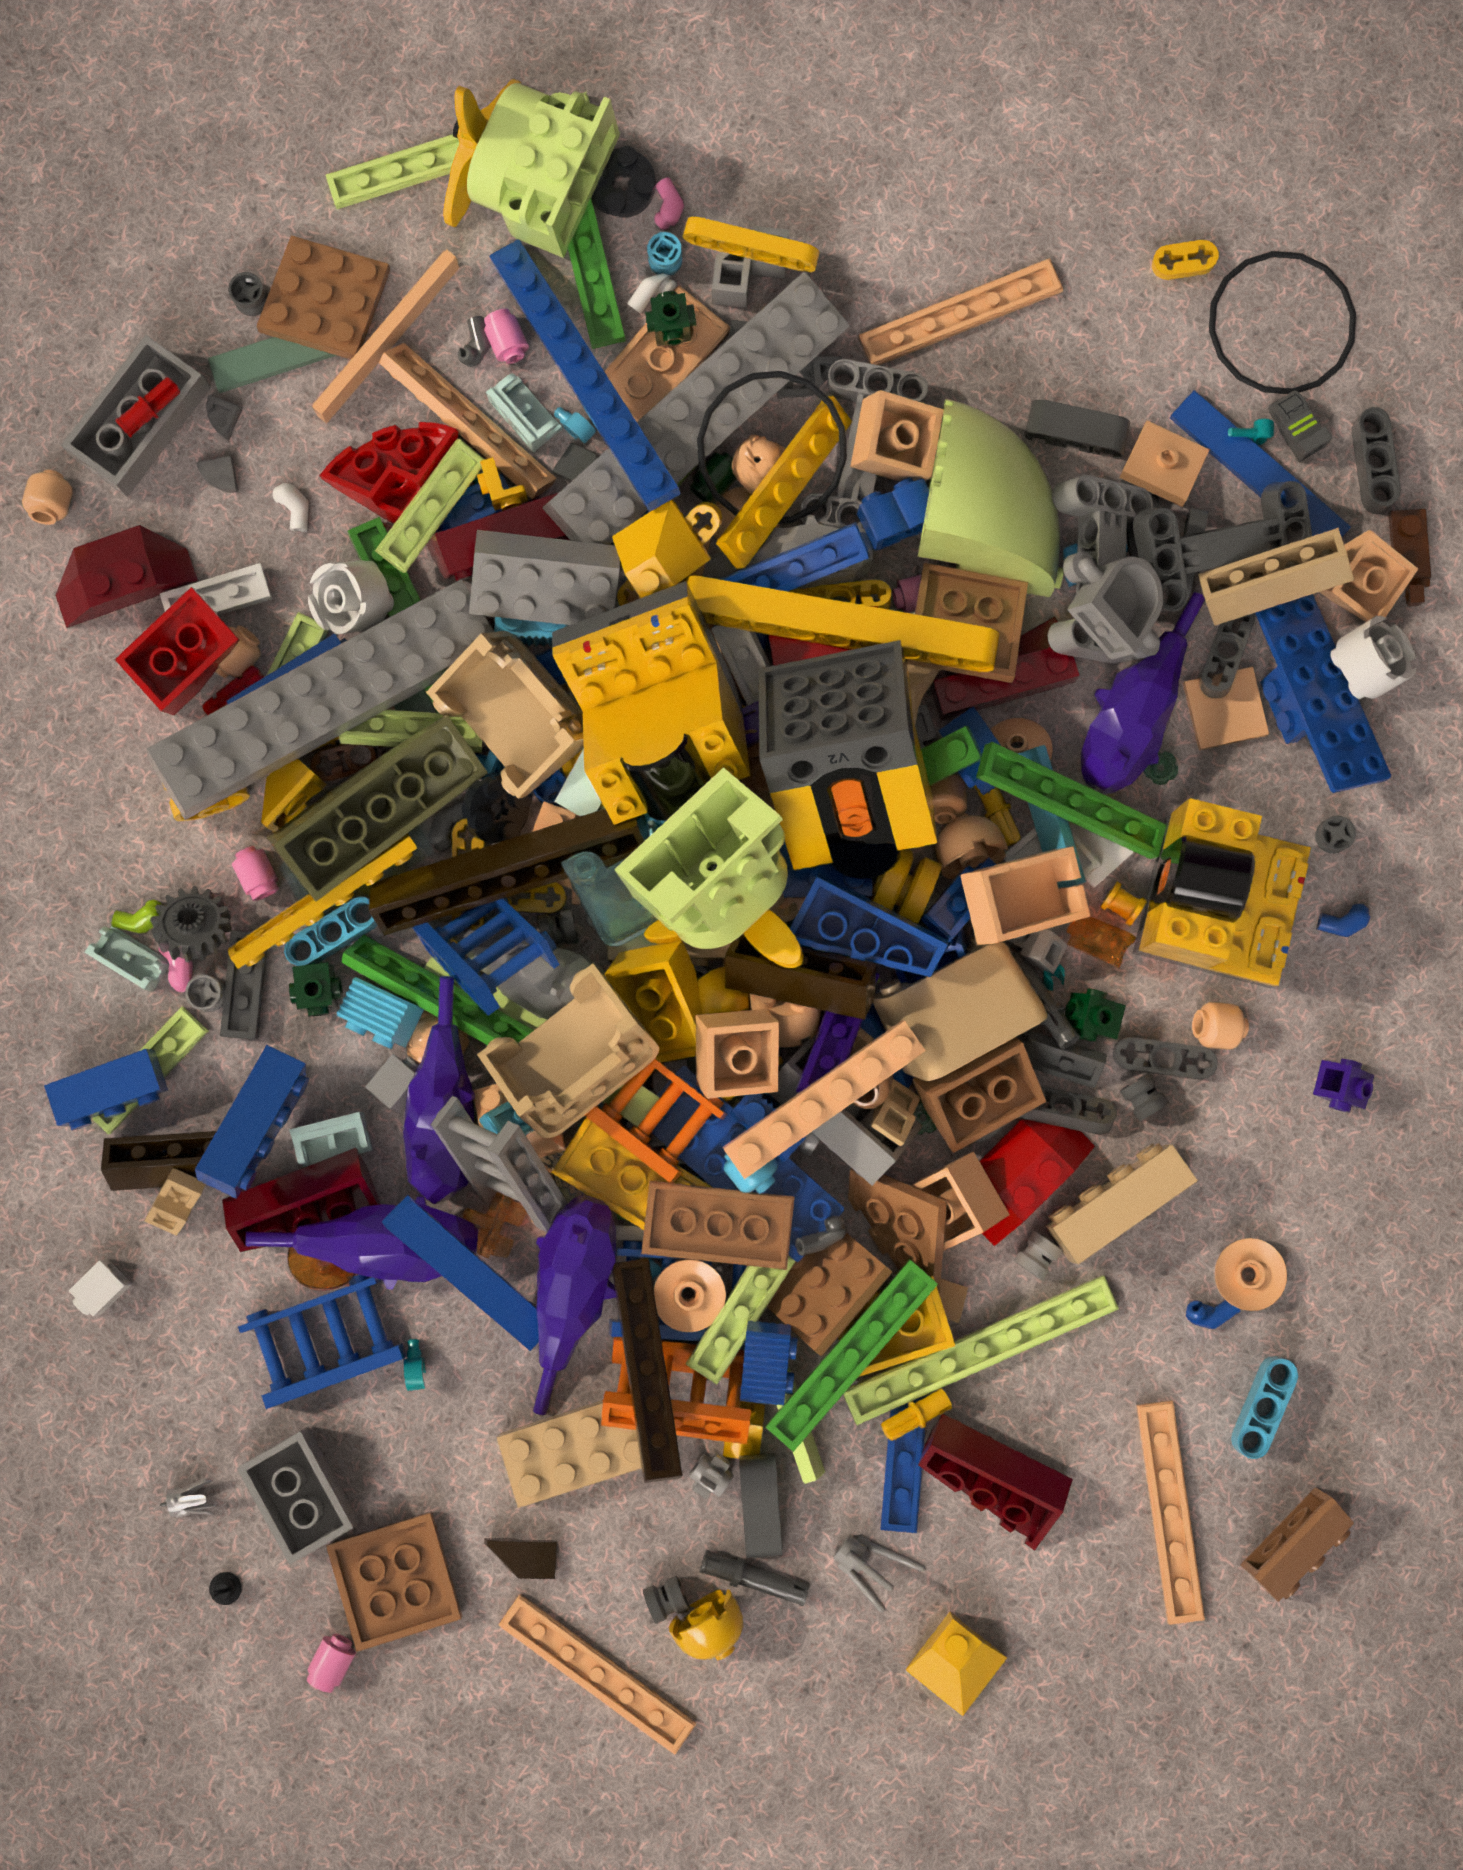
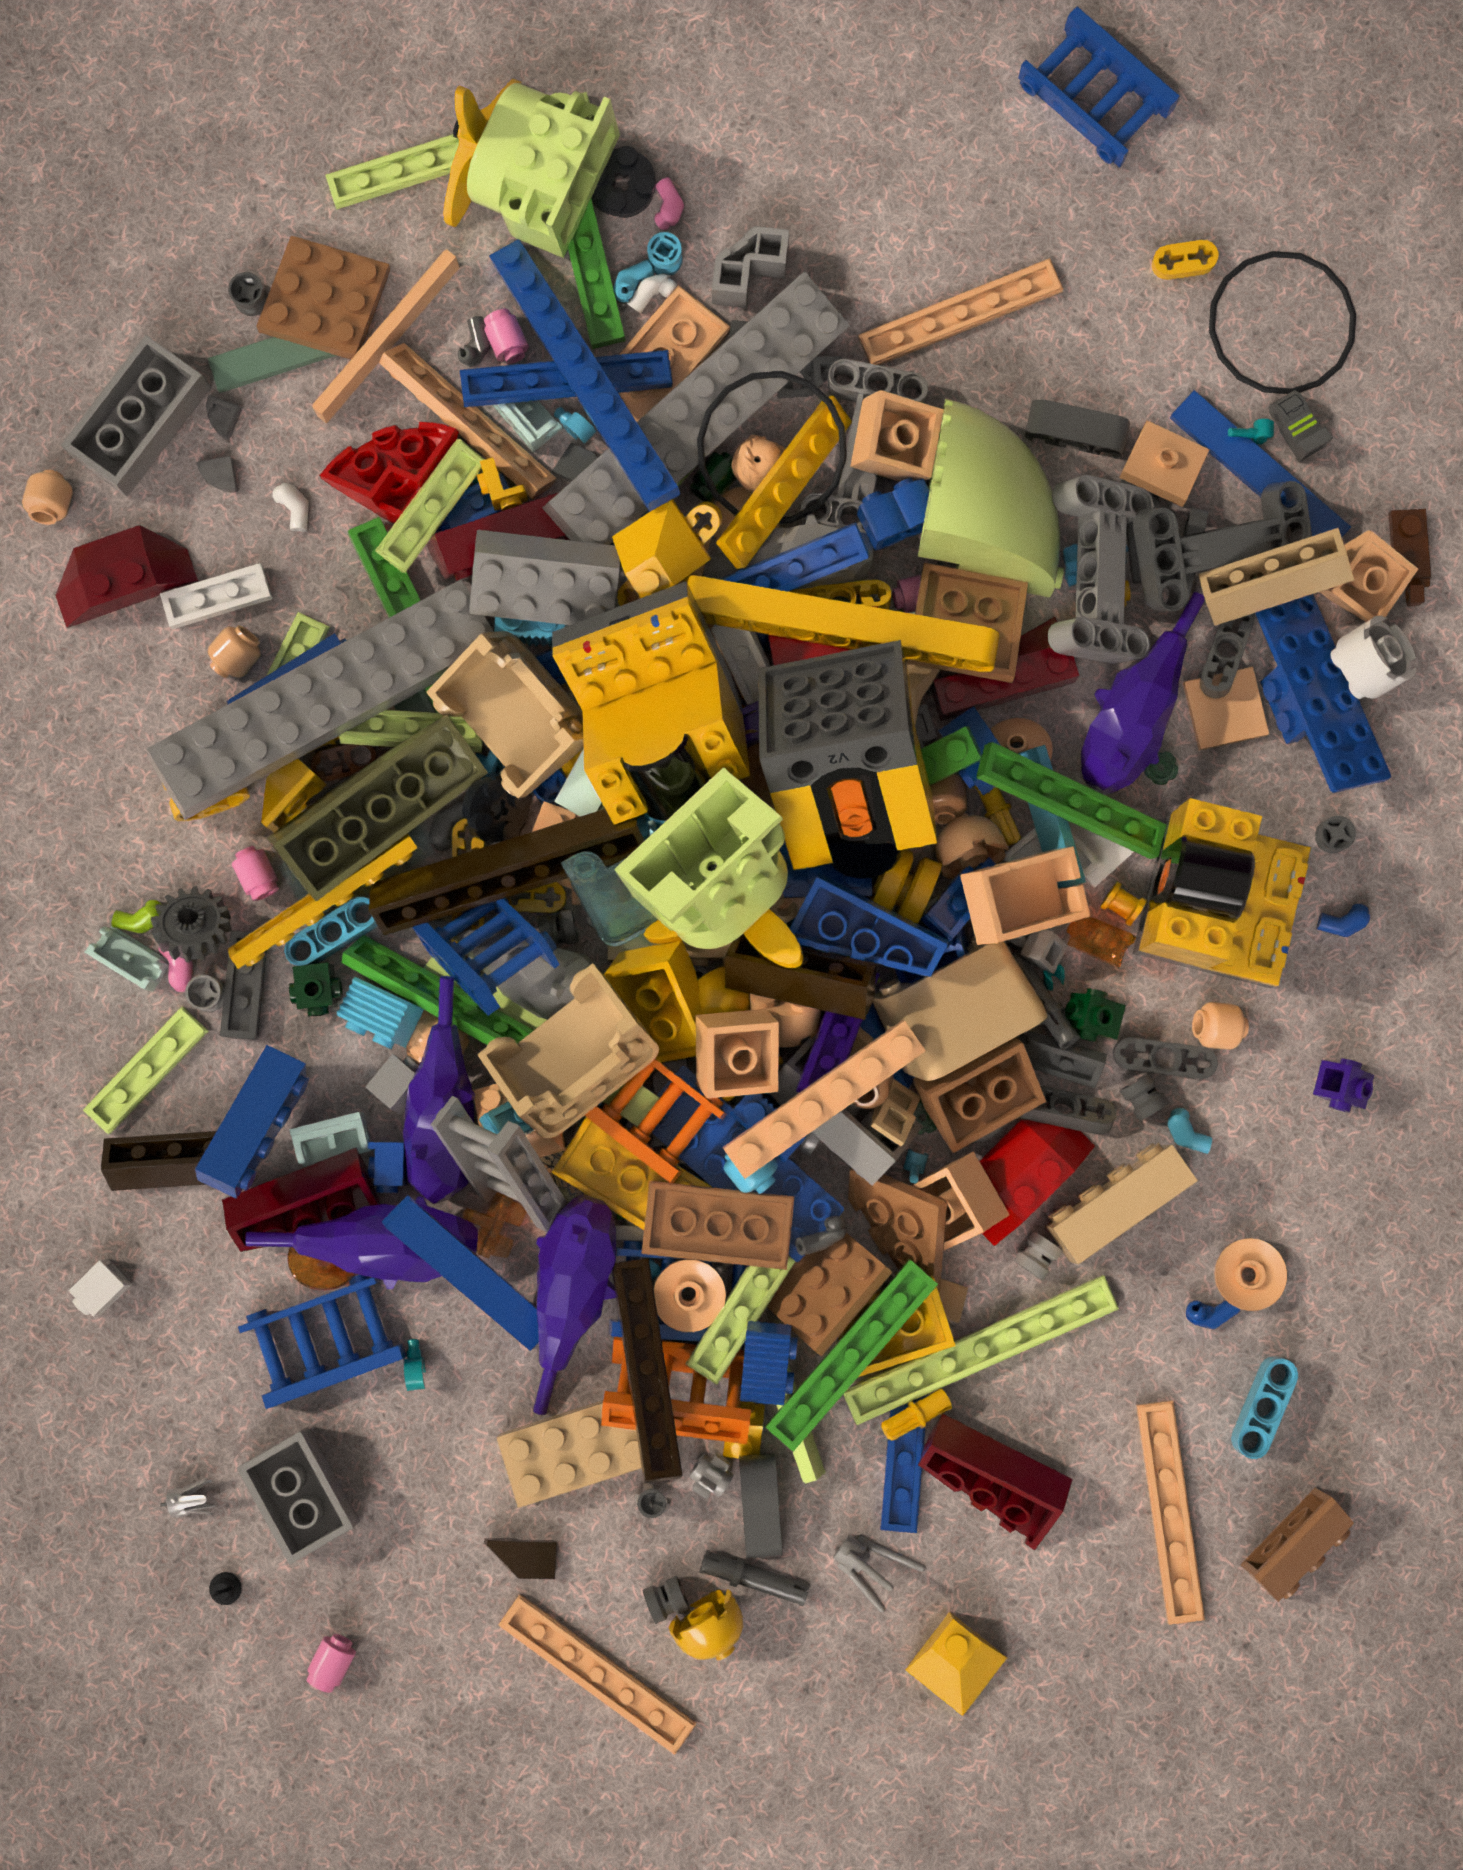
(106, 1089): blue brick -> none
(148, 406): red axle -> none
(175, 1201): tan slope -> none
(178, 652): red slope -> none
(250, 676): red axle -> none
(349, 596): white brick -> none
(388, 1166): none -> blue brick
(394, 1581): medium nougat plate -> none
(546, 382): none -> blue tile
(629, 278): none -> medium azure arm
(652, 1501): none -> dark grey piece
(670, 318): dark green brick -> none
(751, 244): yellow beam -> none
(915, 1164): none -> medium azure hand
(1106, 53): none -> blue fence
(1117, 603): light grey piece -> none
(1184, 1134): none -> medium azure arm
(1383, 447): dark grey beam -> none

